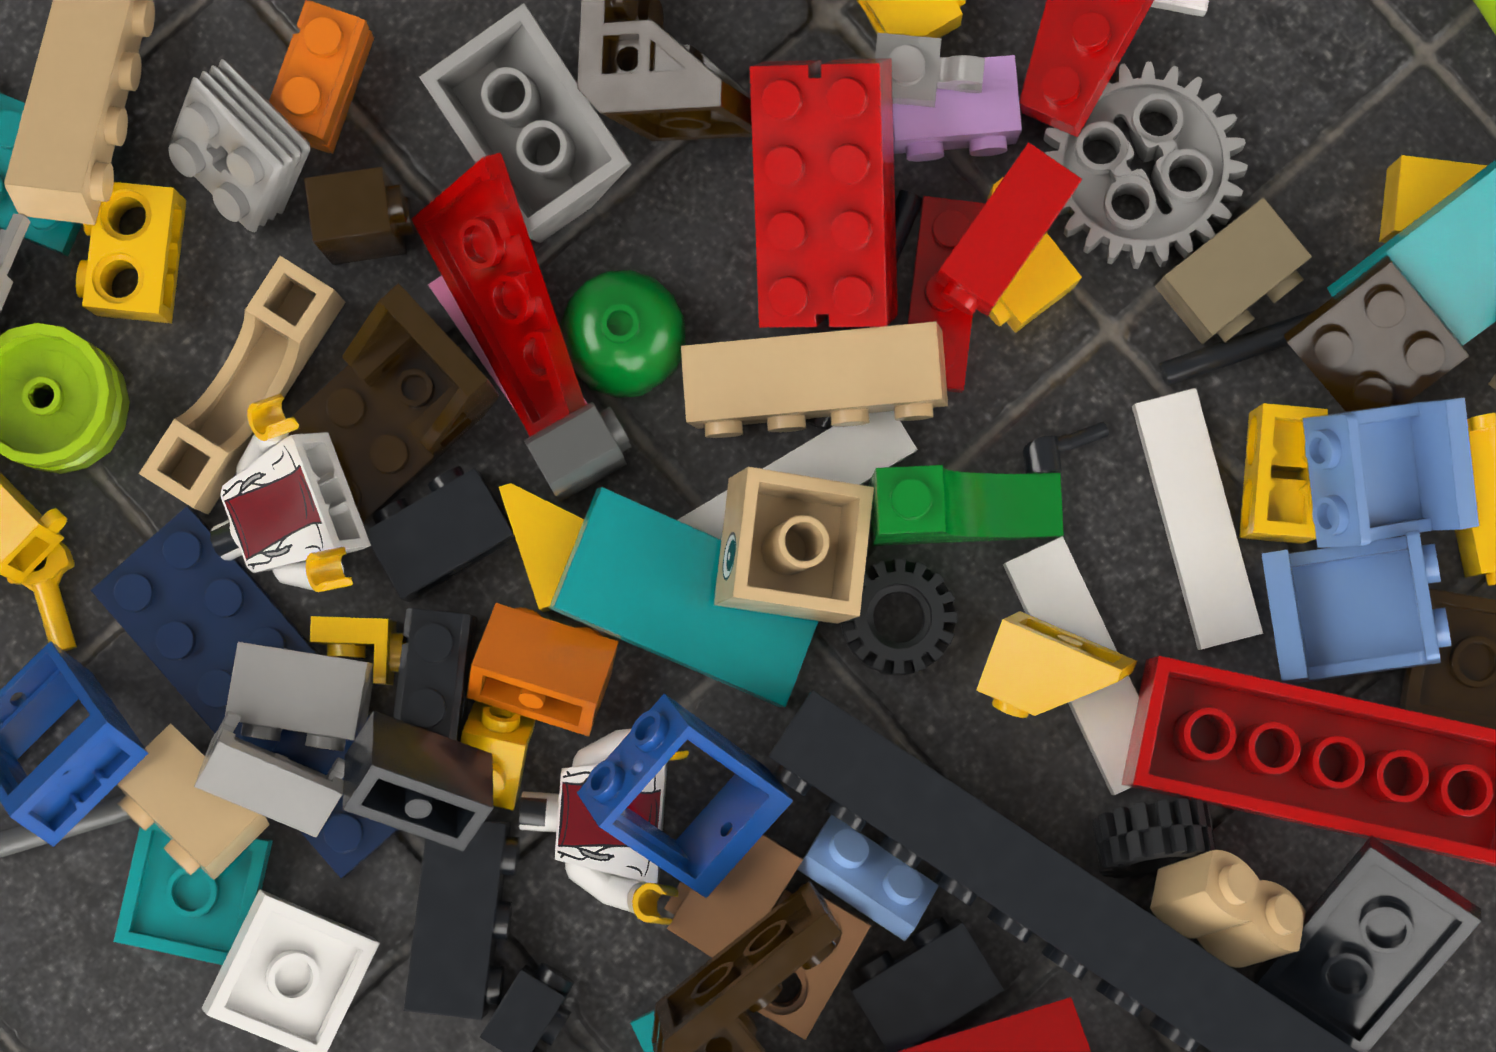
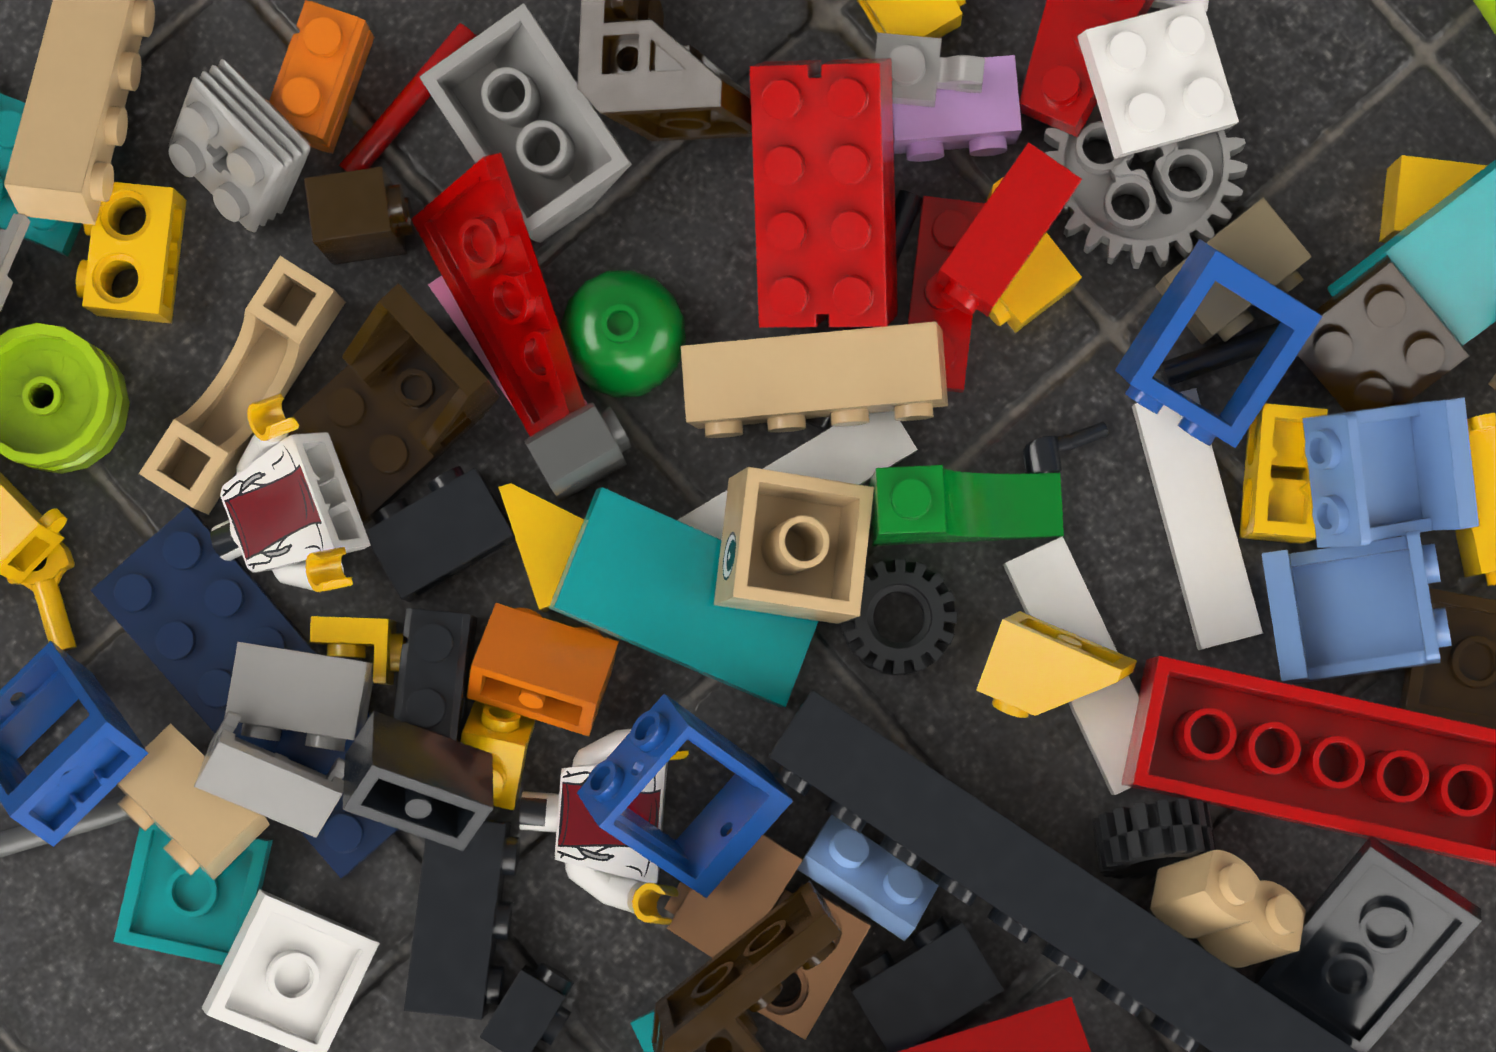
(402, 108): none -> red bar
(1157, 78): none -> white plate
(1172, 315): none -> blue window

